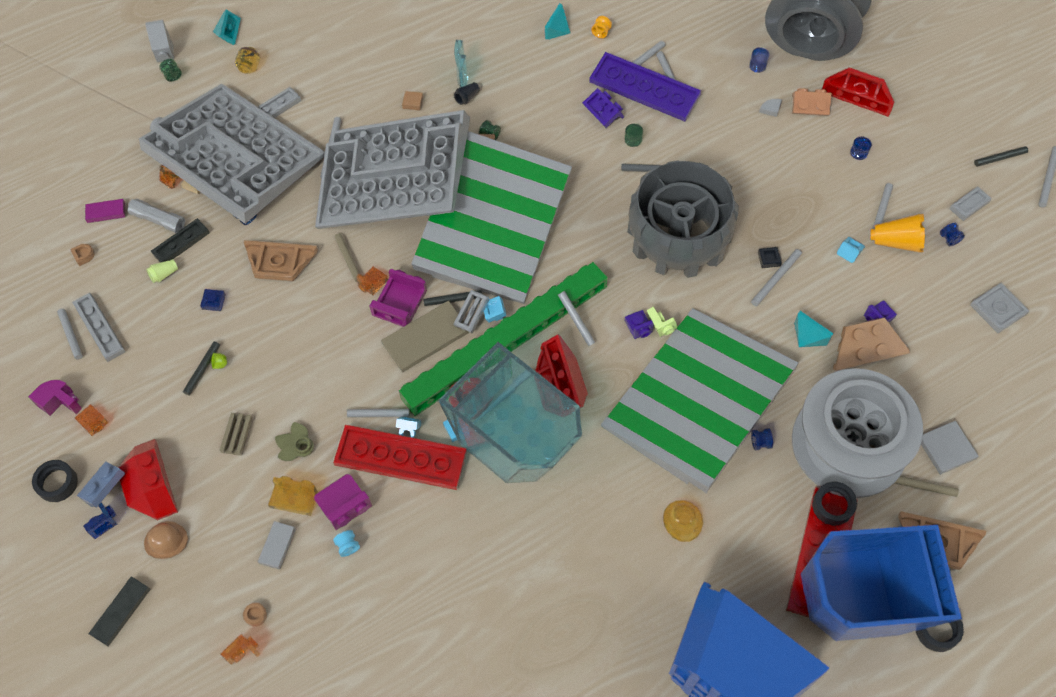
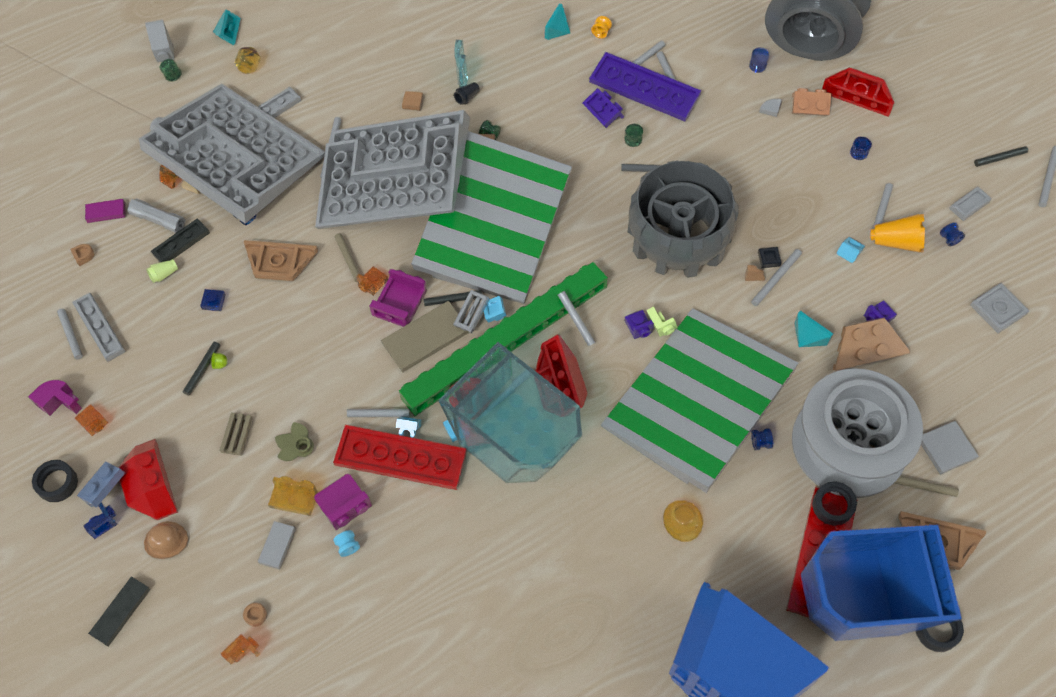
(754, 274): none -> medium nougat tile

